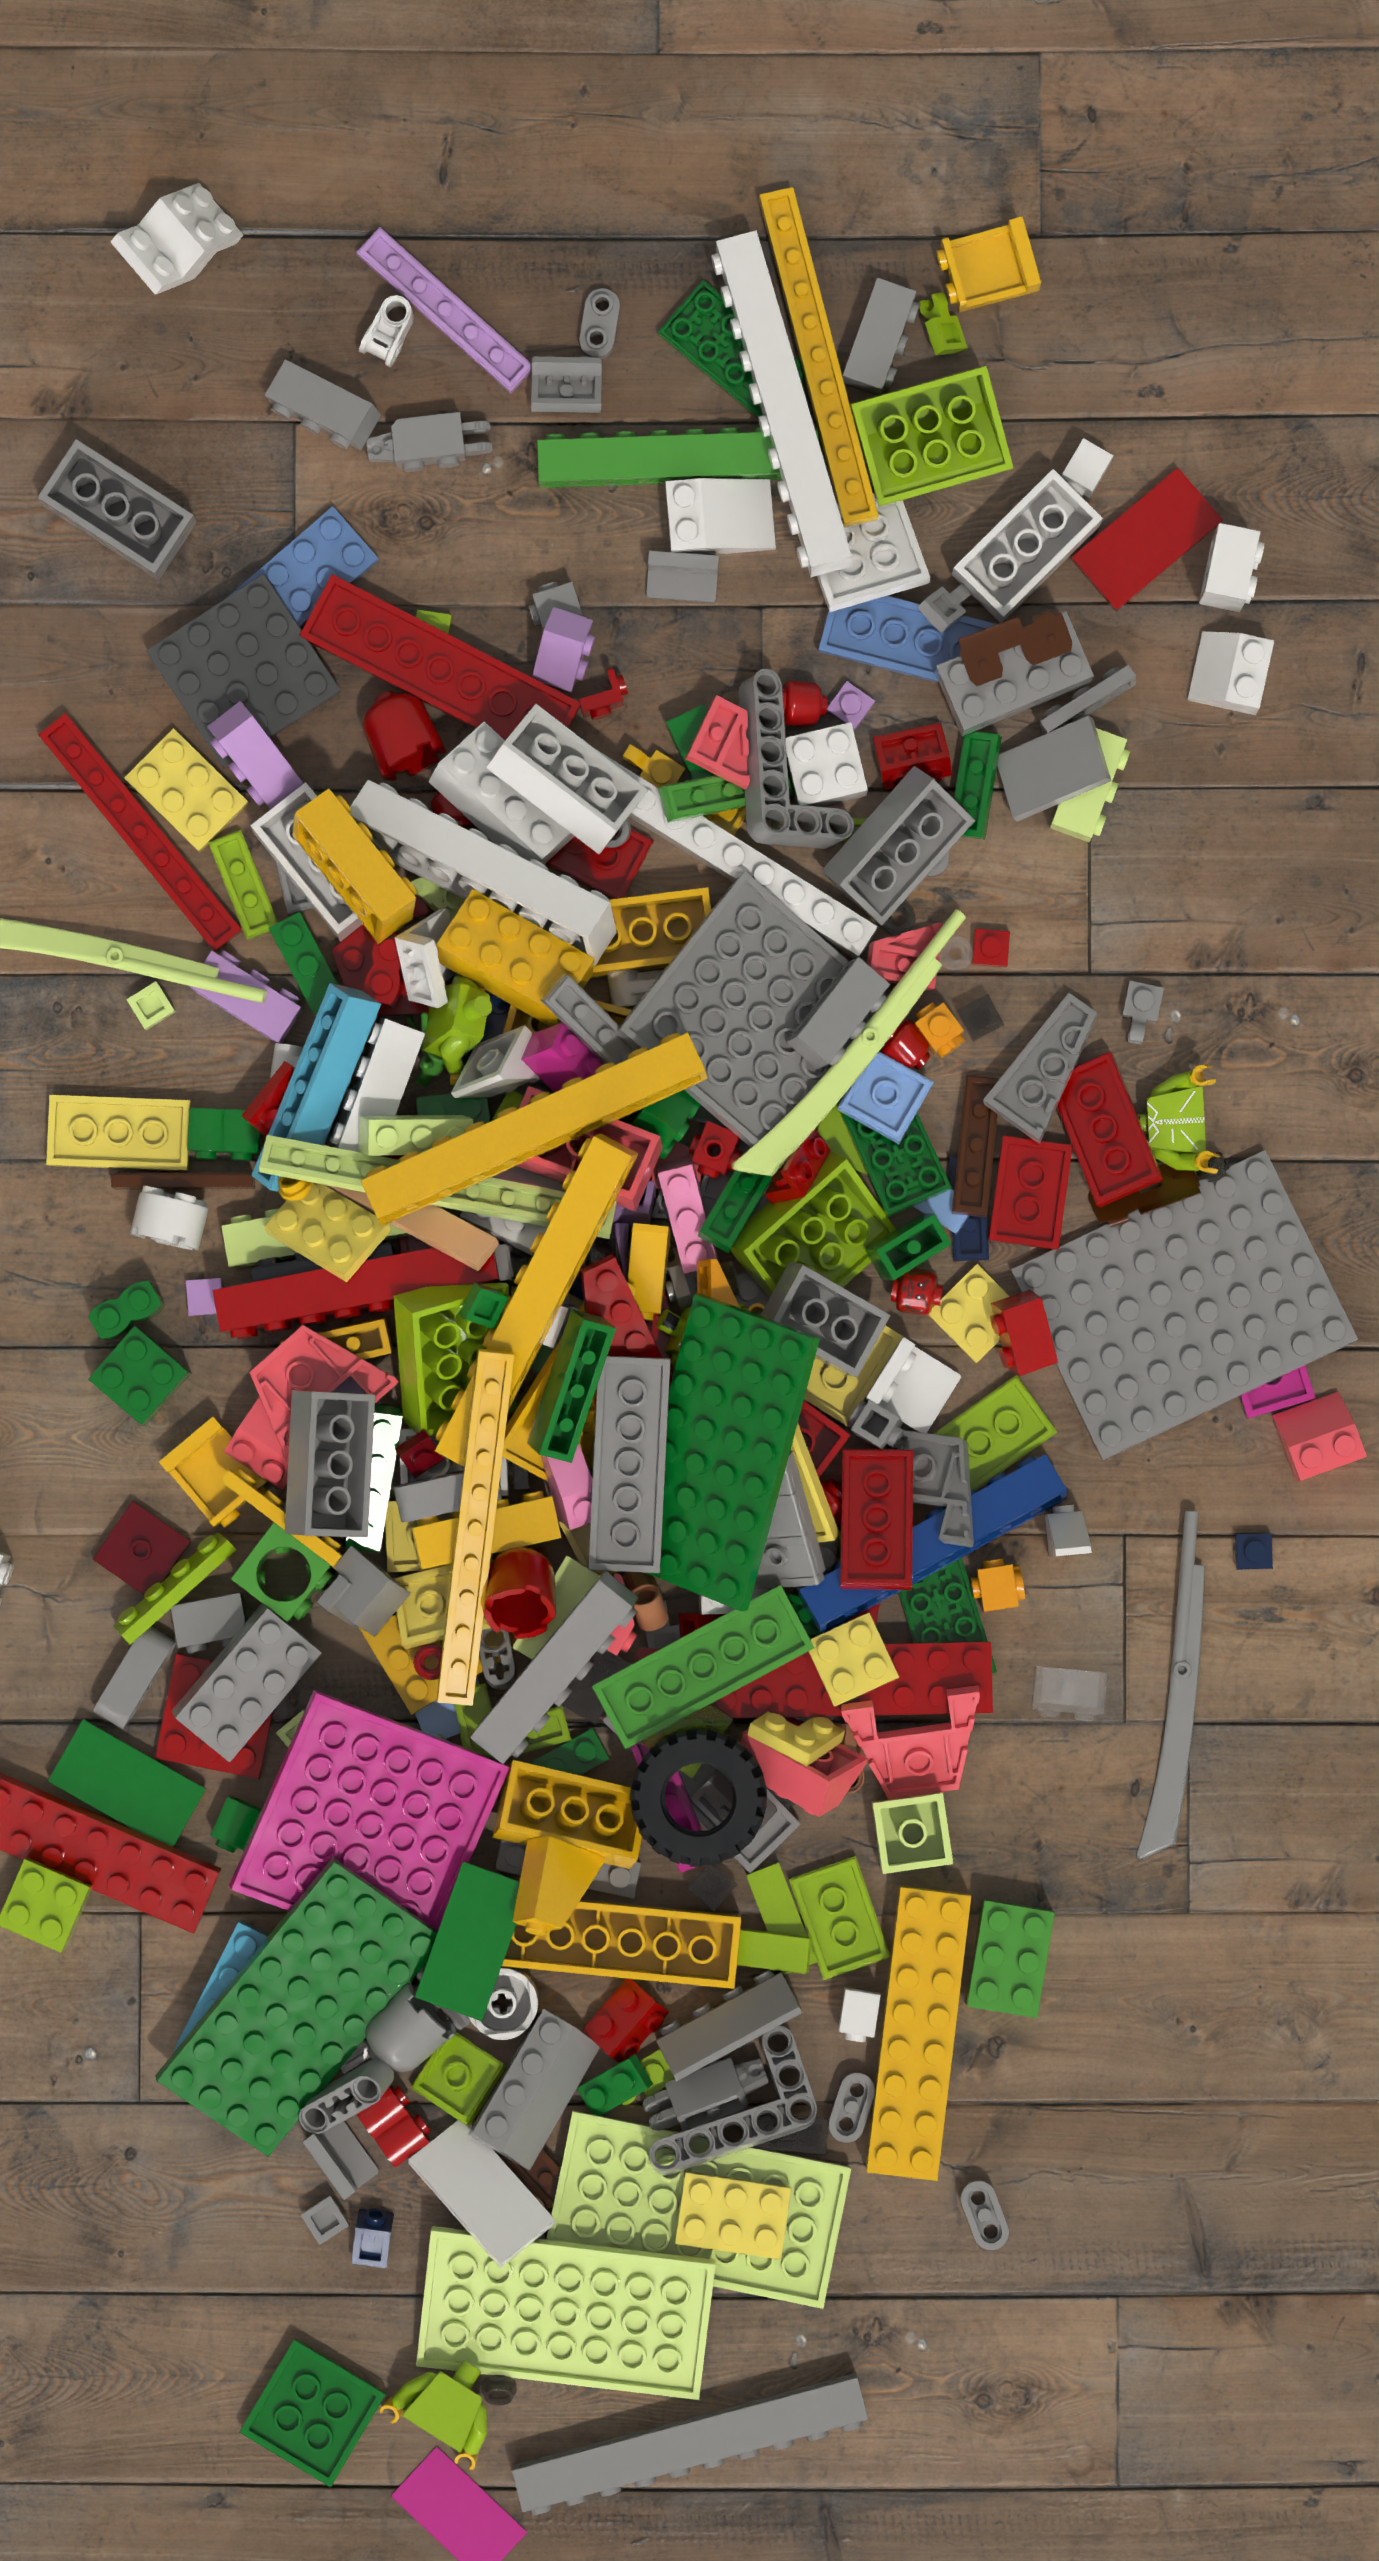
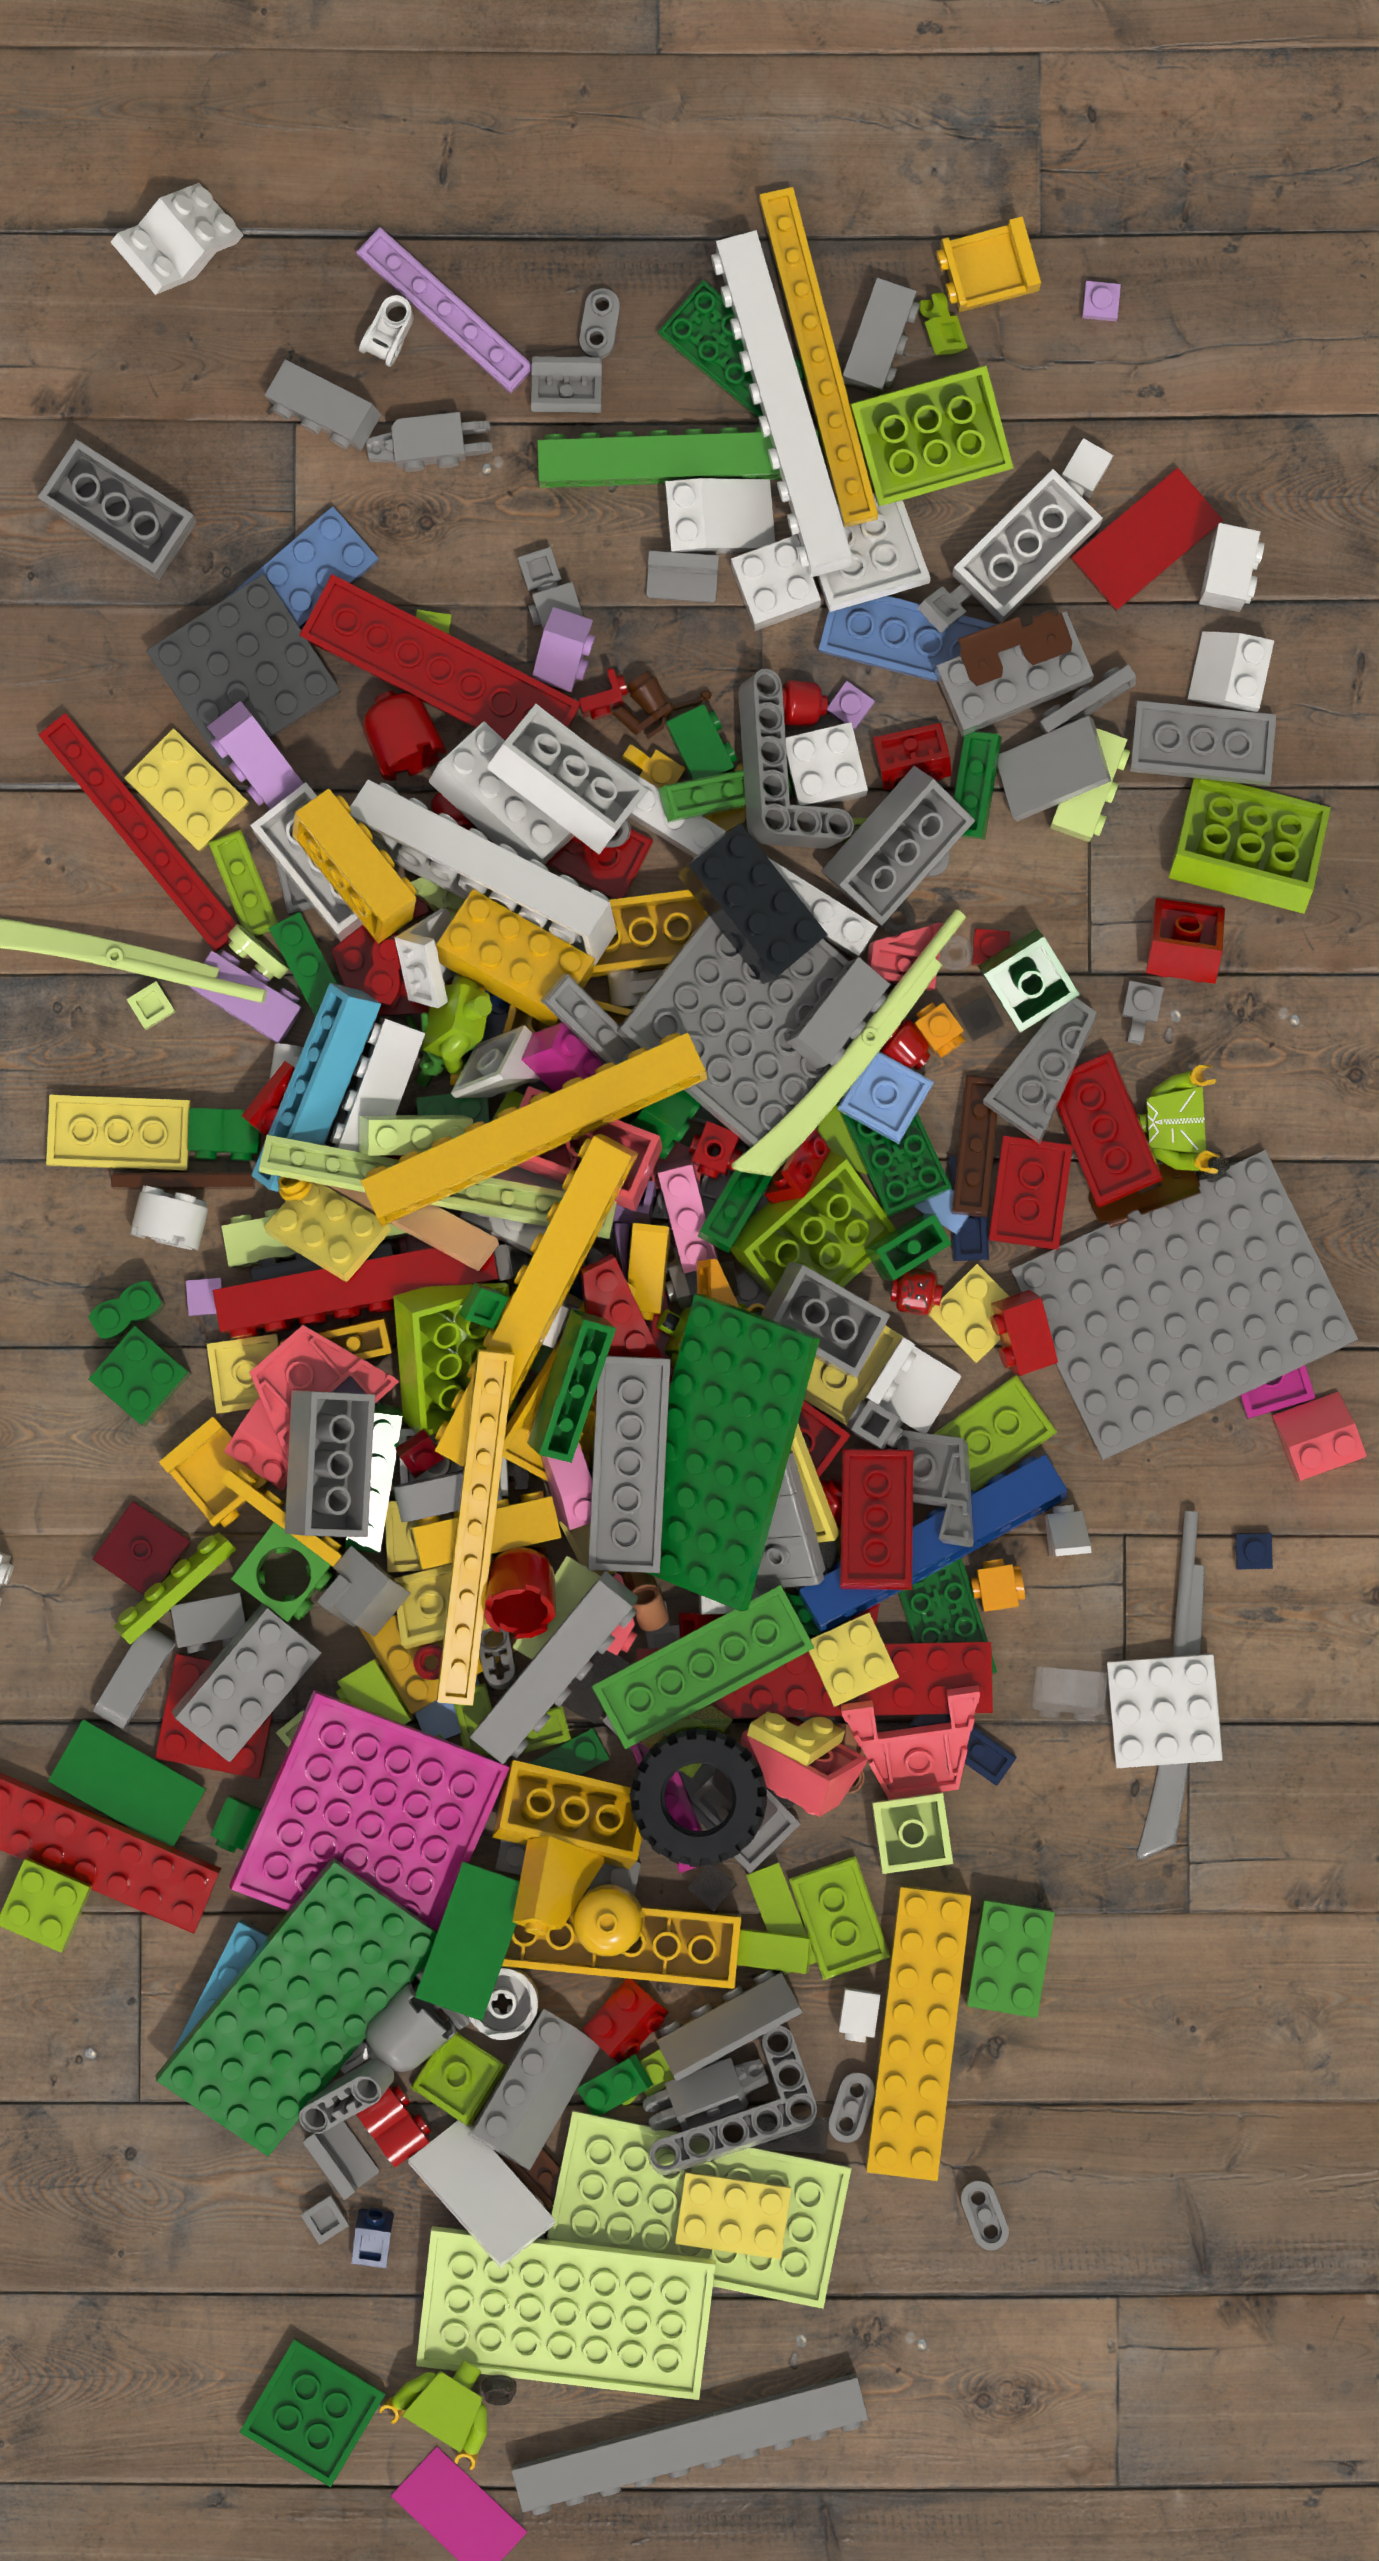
(230, 1370): none -> light yellow plate
(267, 961): none -> yellowish green plate
(373, 1691): none -> lime brick
(539, 569): none -> light grey plate
(608, 1920): none -> yellow cylinder
(649, 695): none -> reddish brown piece
(722, 742): coral wing -> none
(751, 903): none -> black brick
(774, 583): none -> white brick
(983, 1753): none -> dark blue tile
(1028, 980): none -> brick
(1101, 301): none -> lavender plate
(1165, 1710): none -> white plate
(1185, 941): none -> red slope
(1203, 743): none -> light grey plate
(1250, 843): none -> lime slope

